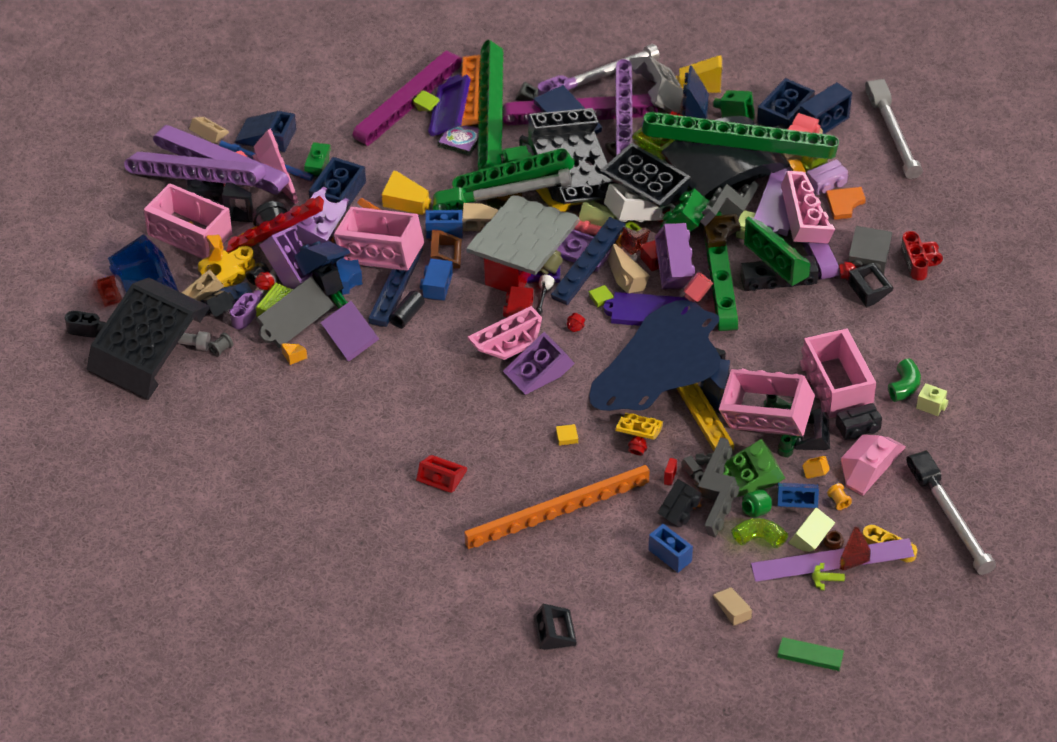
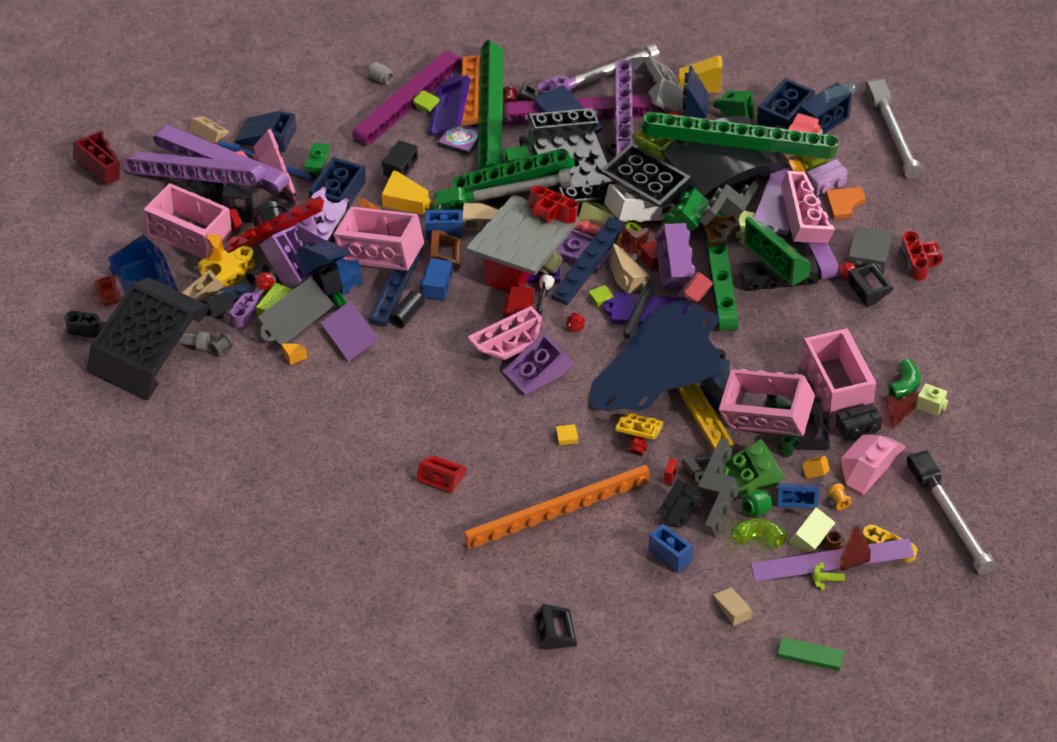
(97, 157): none -> dark red wedge
(235, 220): none -> red tile
(380, 73): none -> light grey brick
(400, 159): none -> black brick
(509, 94): none -> dark red bush
(552, 205): none -> red beam
(638, 310): none -> black axle
(840, 90): none -> clear light blue axle
(898, 411): none -> clear red slope

